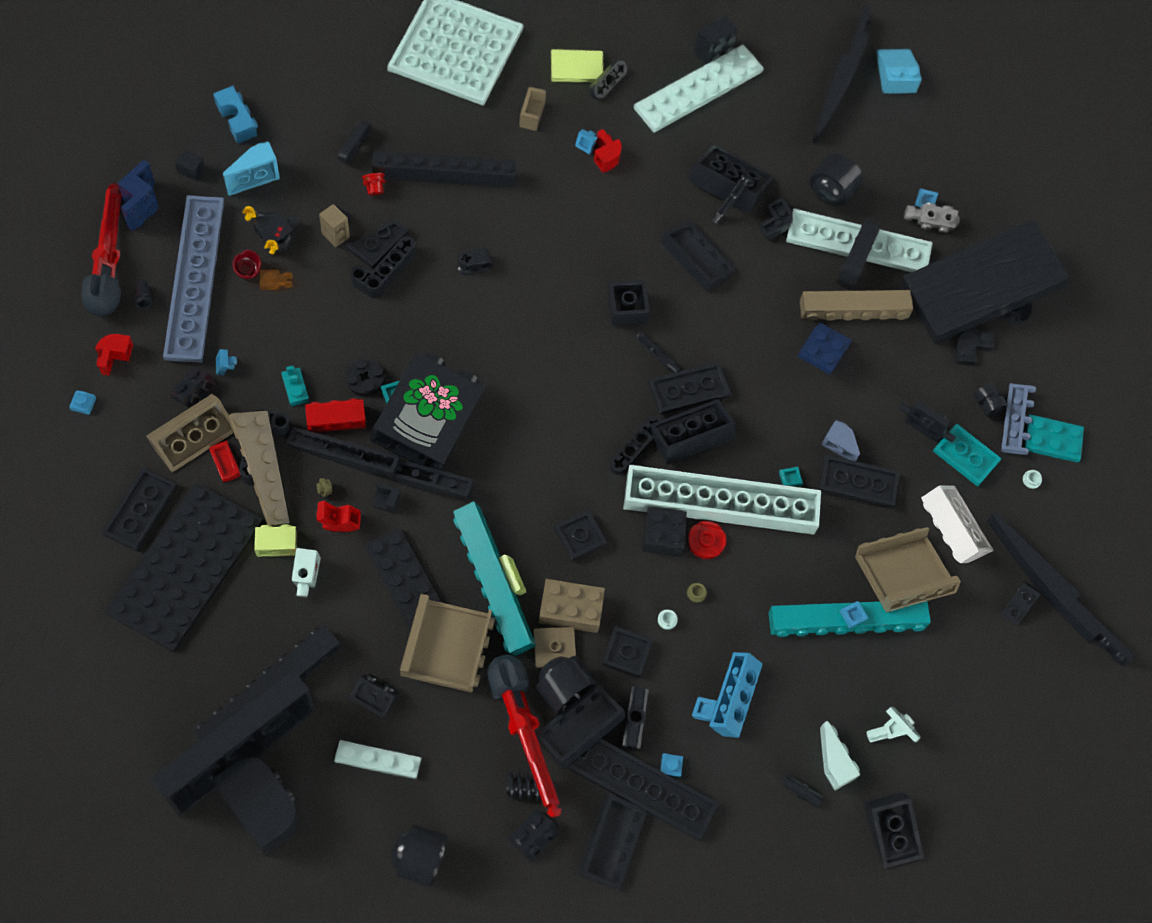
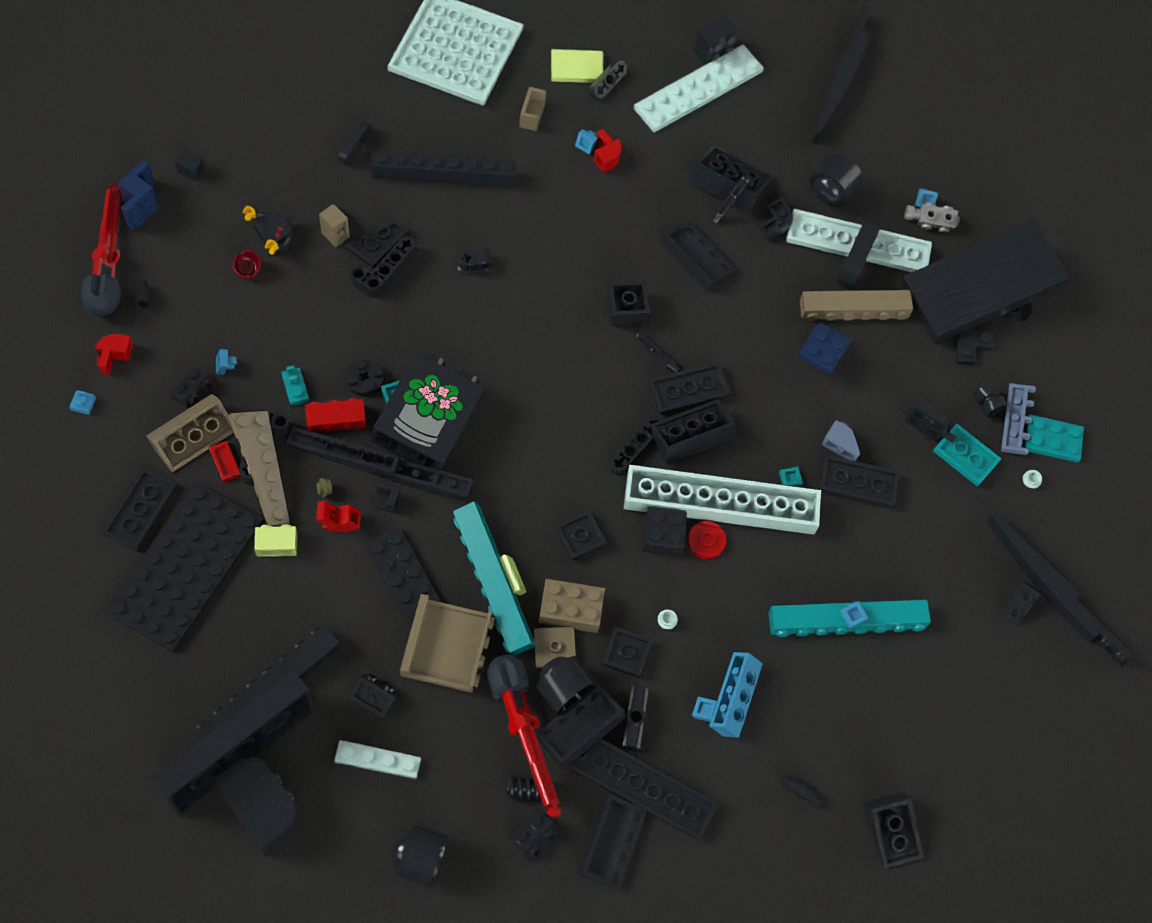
(194, 279): sand blue plate -> none
(230, 103): dark azure arch -> none
(252, 169): medium azure slope -> none
(272, 279): clear orange plate -> none
(305, 563): light aqua torso -> none
(374, 183): red piece -> none
(671, 765): dark azure plate -> none
(696, 592): olive plate -> none
(837, 763): light aqua slope -> none
(895, 727): light aqua piece -> none
(898, 71): medium azure slope -> none
(905, 570): dark tan panel -> none
(956, 524): white slope -> none

